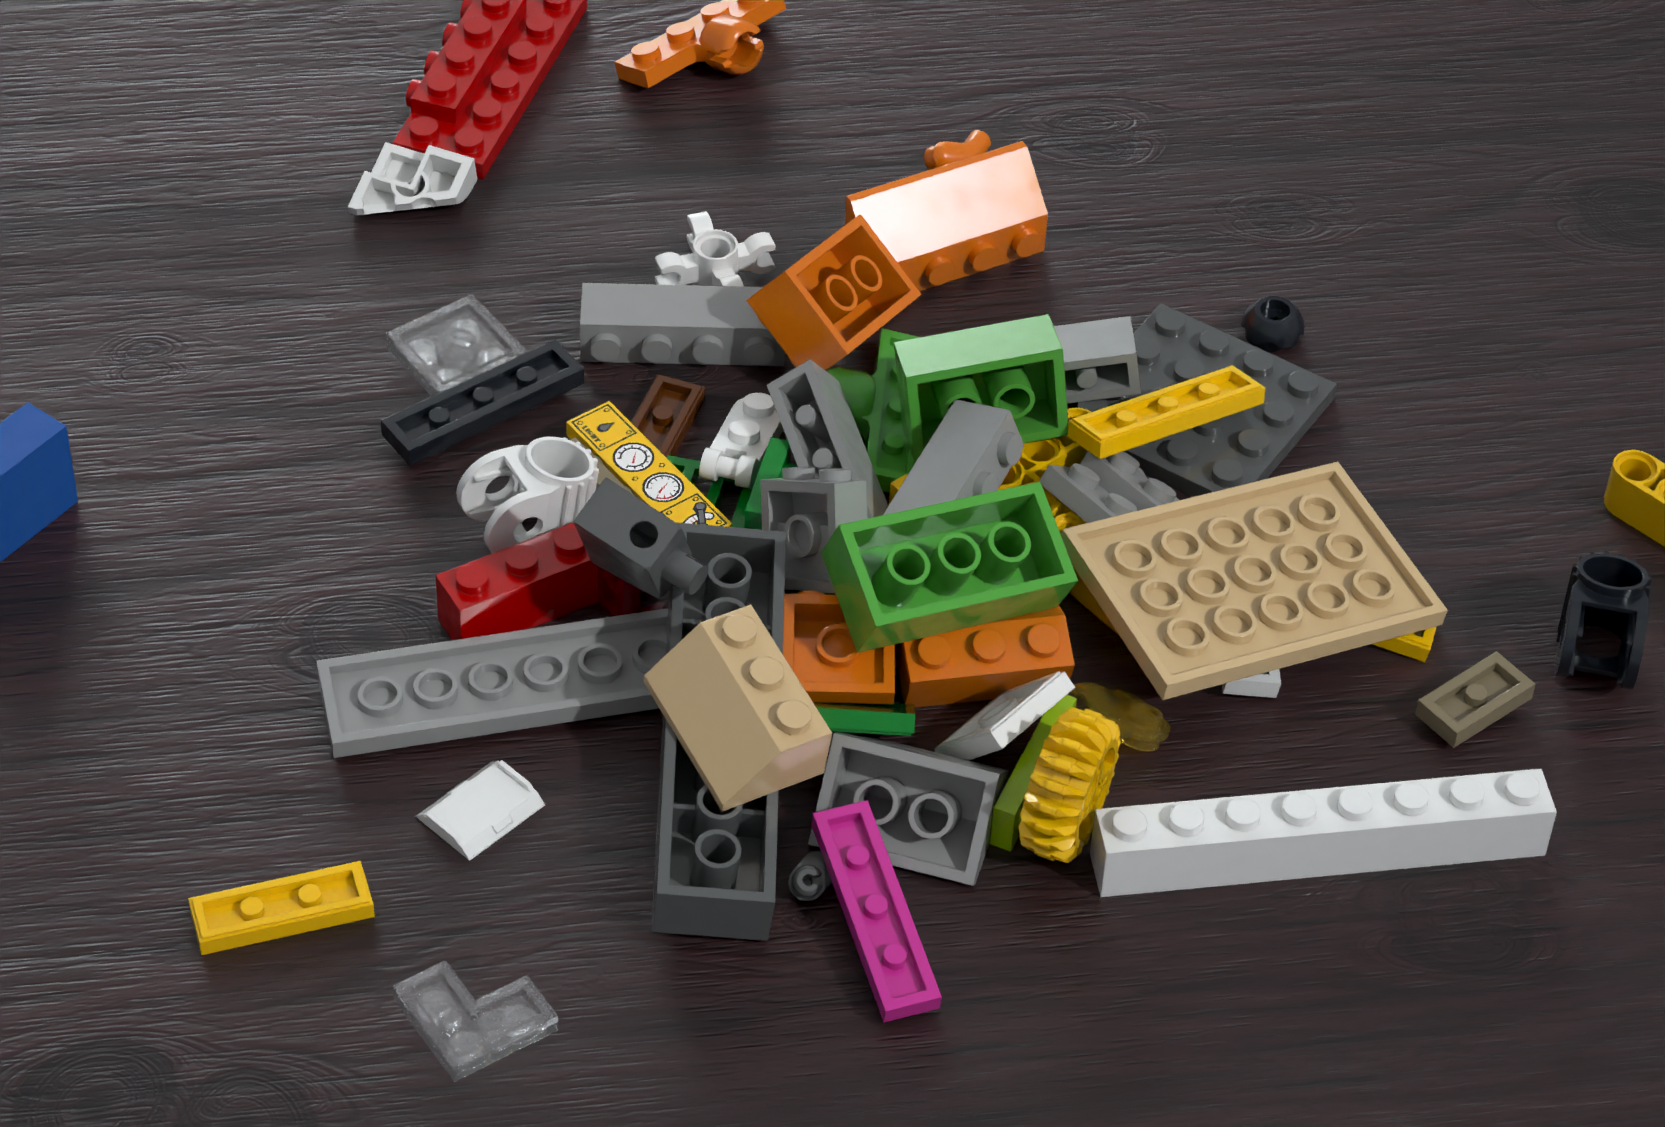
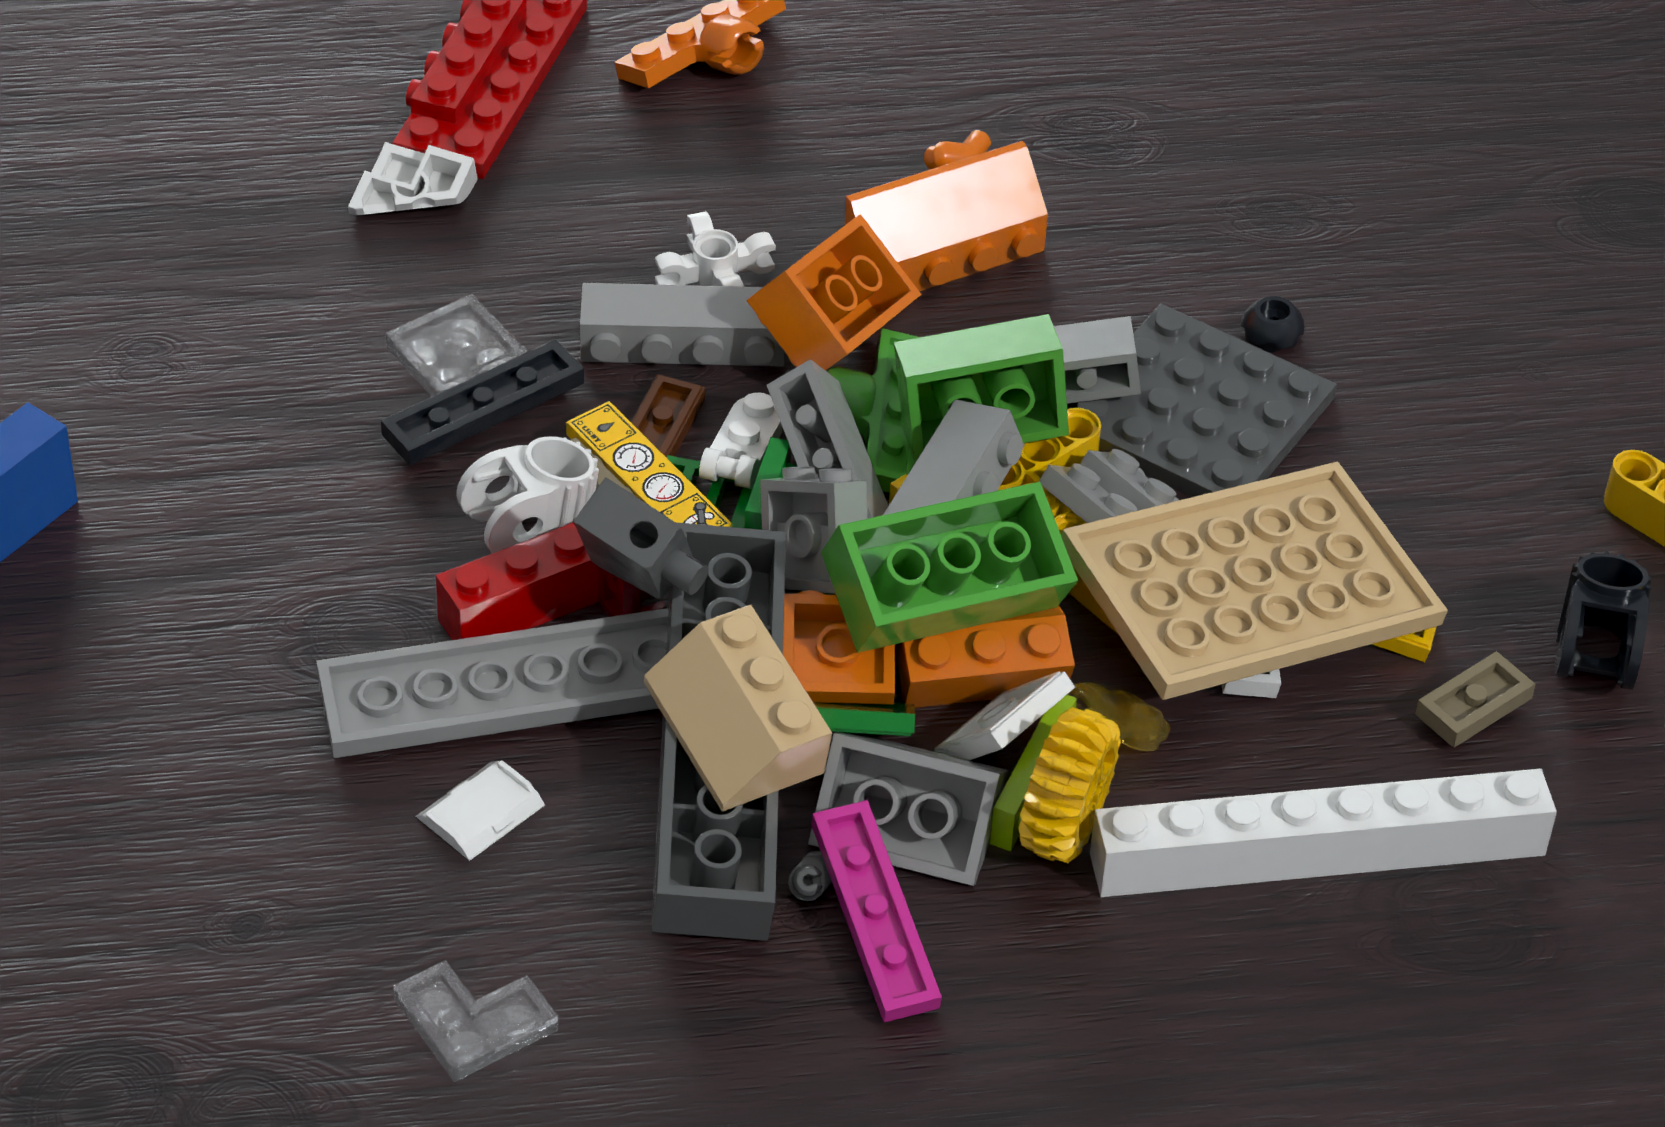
(281, 907): yellow tile -> none
(1165, 412): yellow tile -> none

